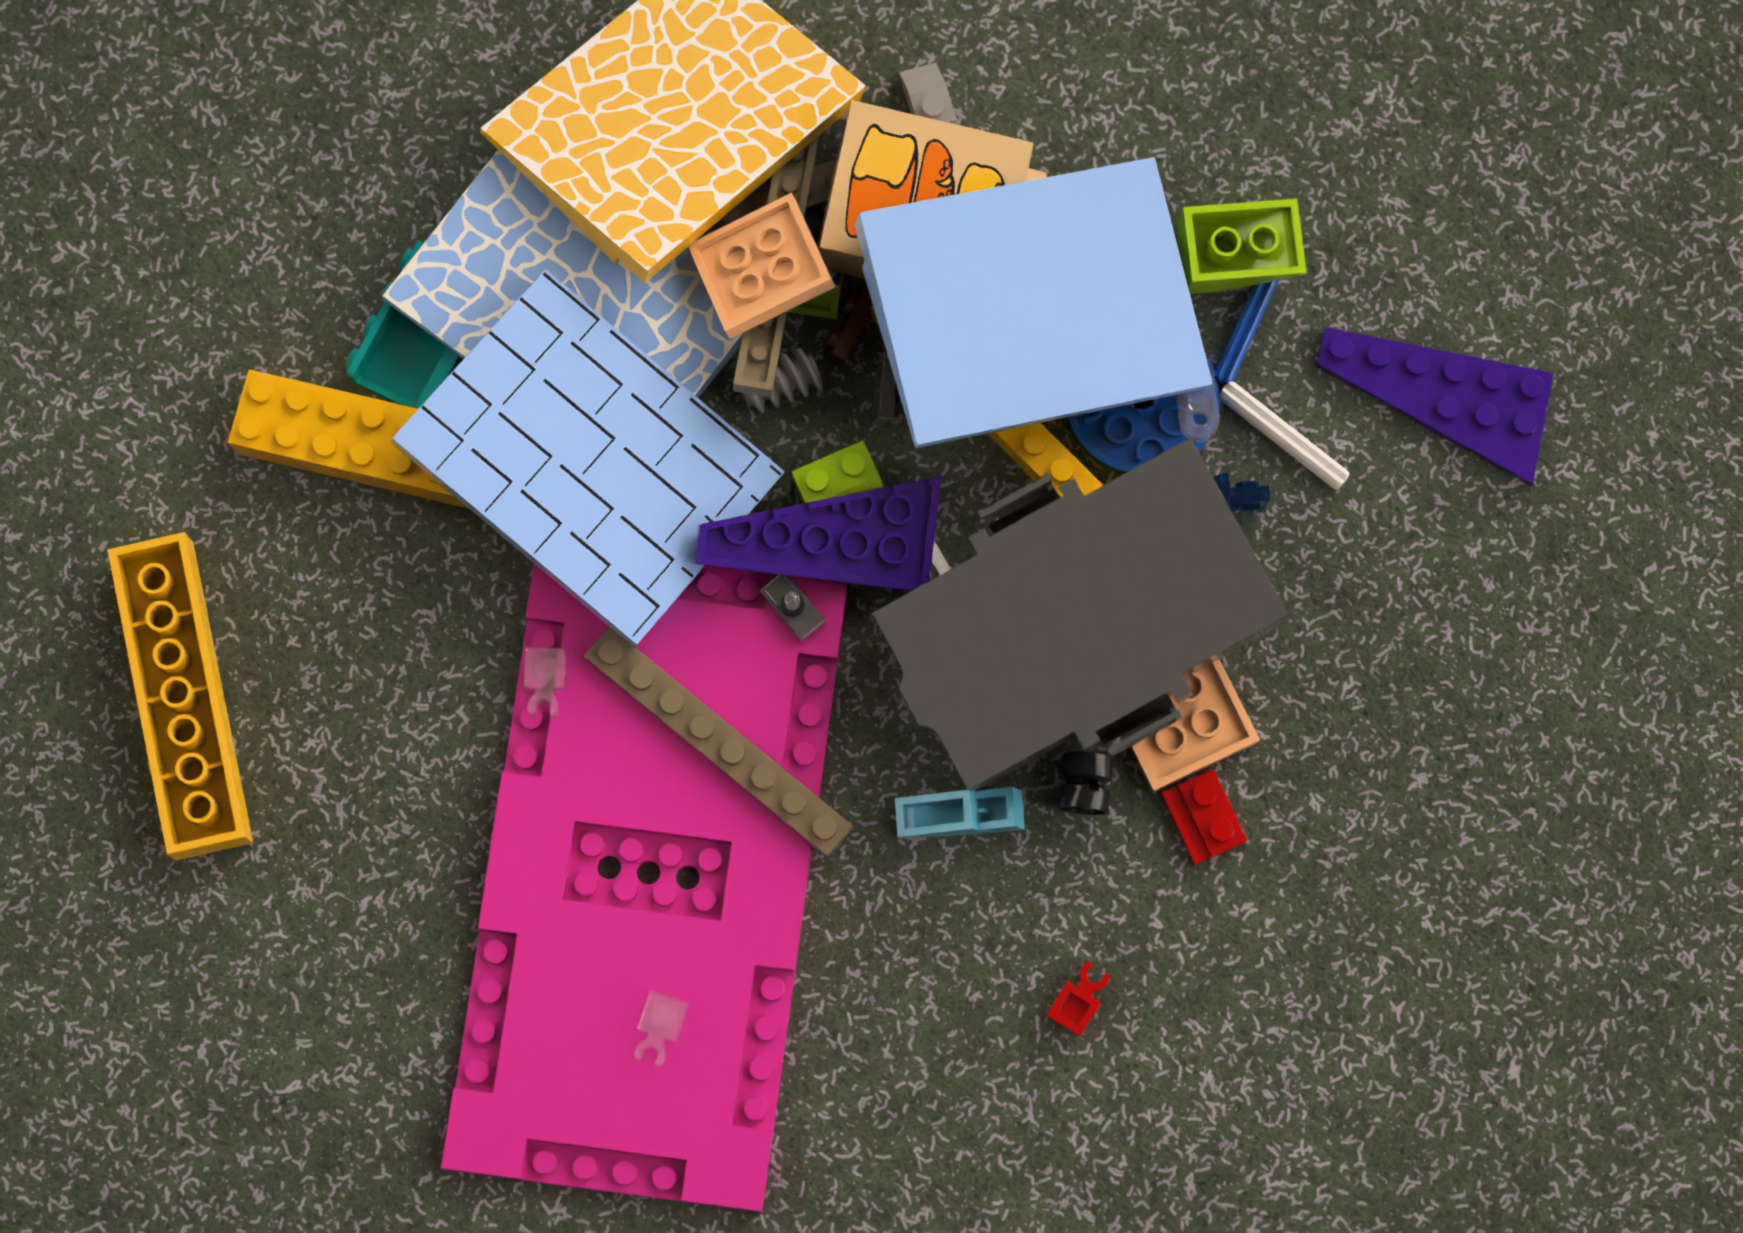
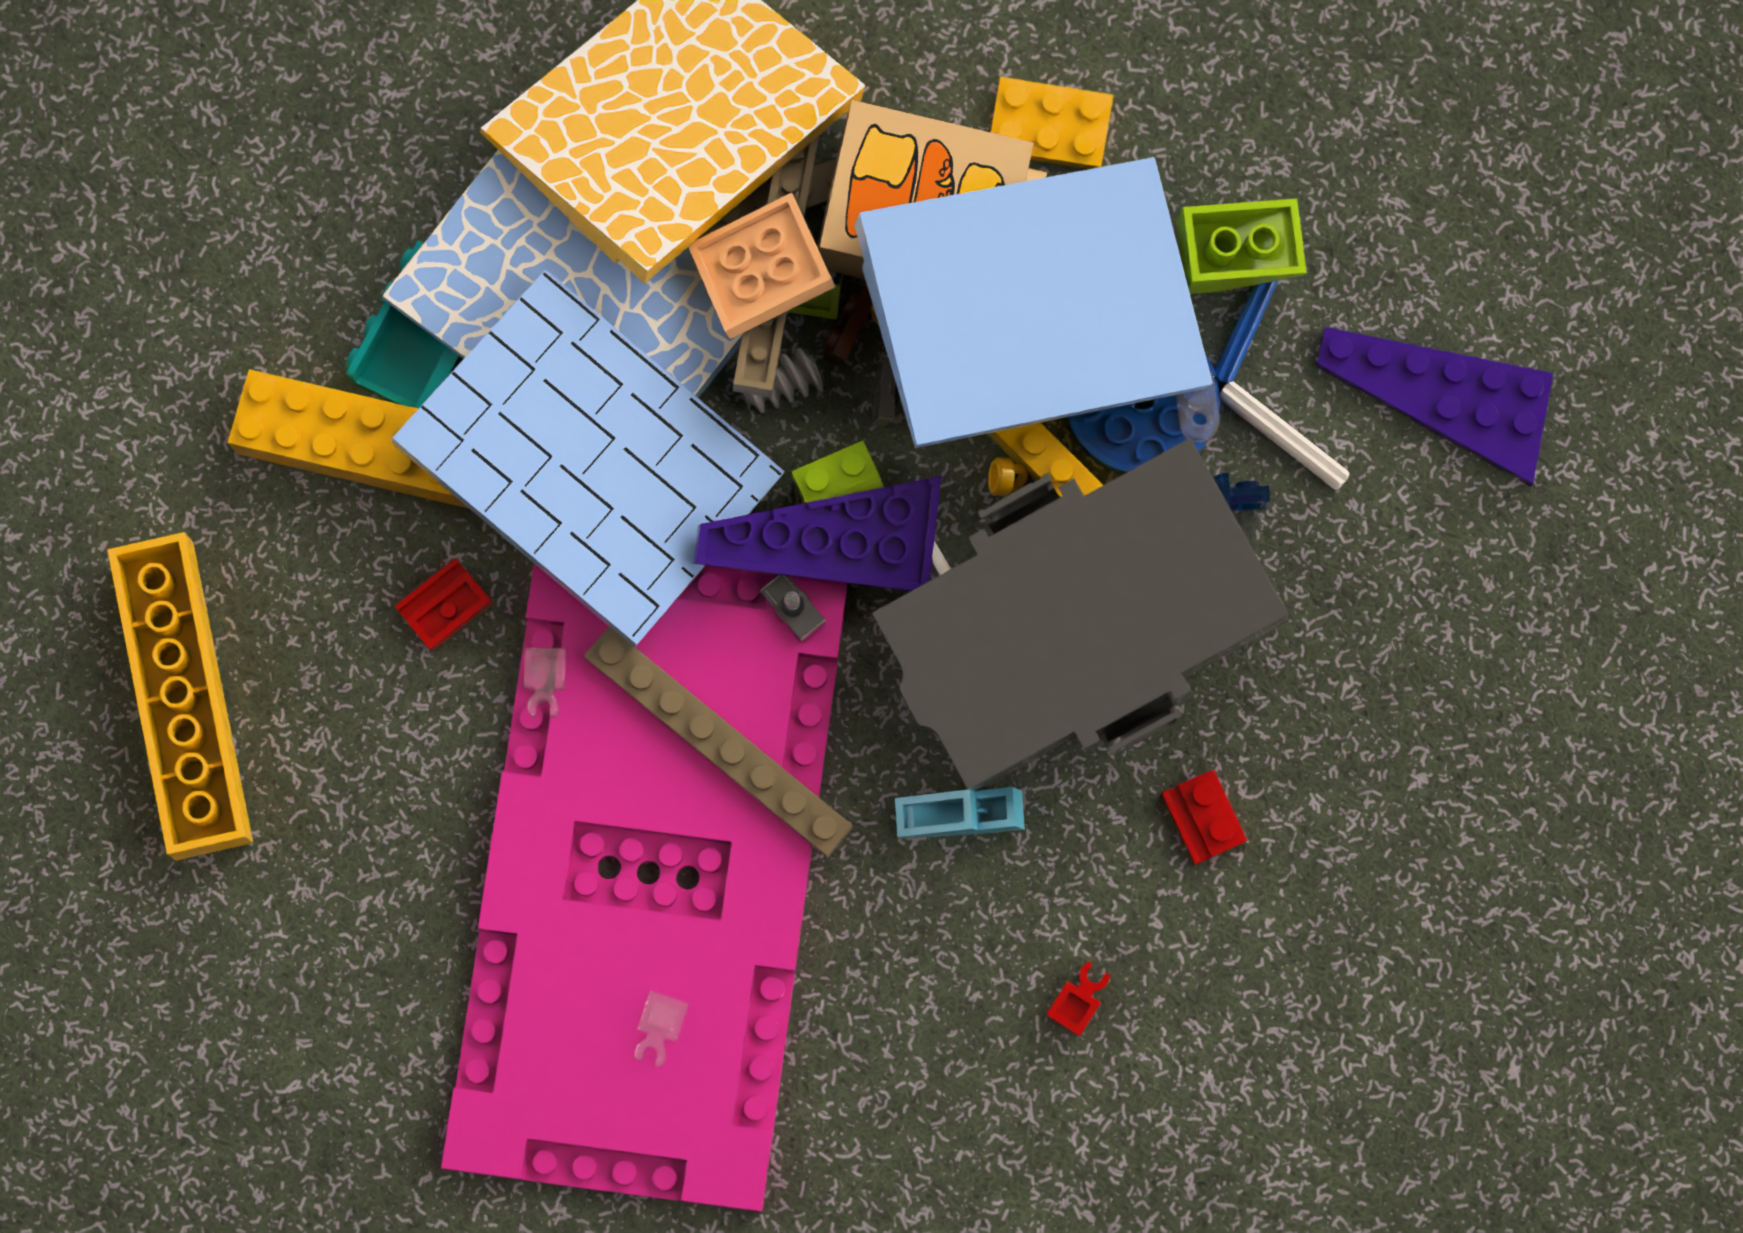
(443, 604): none -> red plate
(928, 93): light grey slope -> none
(1002, 476): none -> yellow tile
(1060, 121): none -> yellow plate
(1090, 770): black wheel -> none
(1208, 732): light nougat plate -> none

